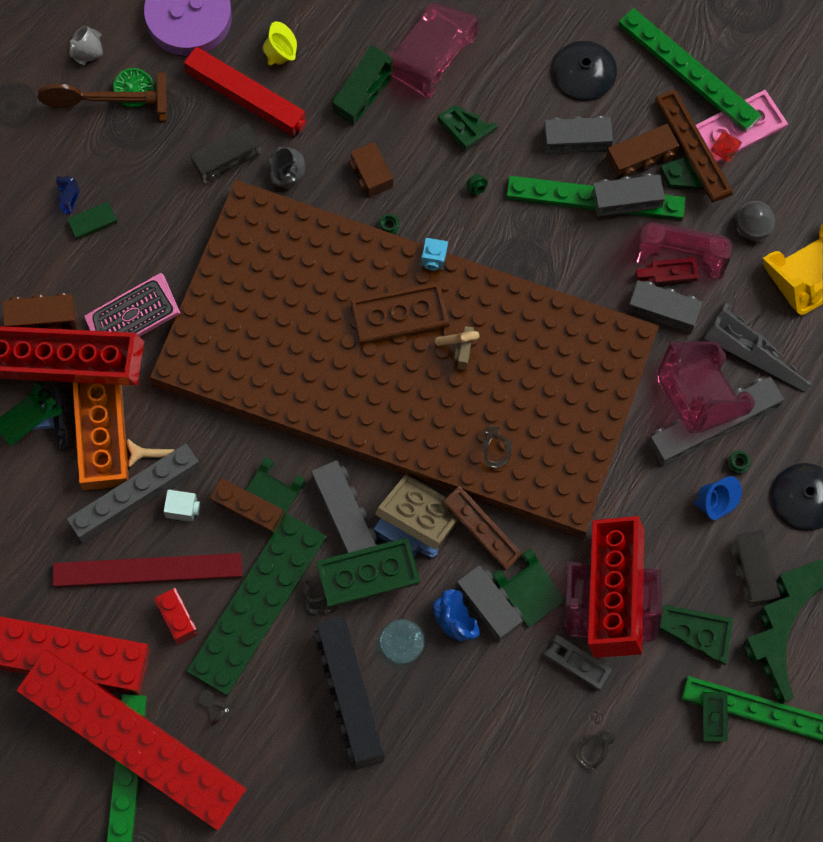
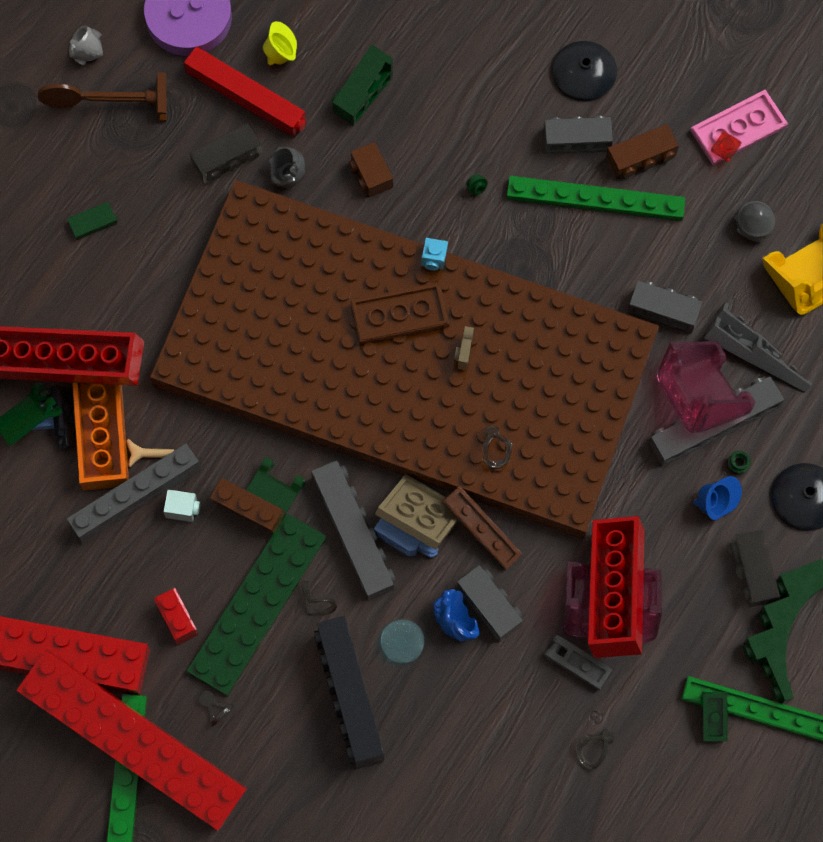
(42, 312): reddish brown brick -> none
(69, 193): clear blue bracket -> none
(133, 81): green wheel -> none
(137, 309): tile -> none
(147, 570): dark red tile -> none
(368, 572): dark green plate -> none
(389, 218): dark green plate -> none
(433, 46): clear pink windscreen -> none
(457, 338): tan piece -> none
(465, 126): dark green wing -> none
(531, 590): dark green flag -> none
(628, 195): dark grey brick -> none
(669, 271): dark red hinge -> none
(680, 175): dark green wing -> none
(689, 70): green plate -> none
(693, 146): reddish brown tile -> none
(699, 630): dark green wing -> none
(713, 246): clear pink windscreen -> none

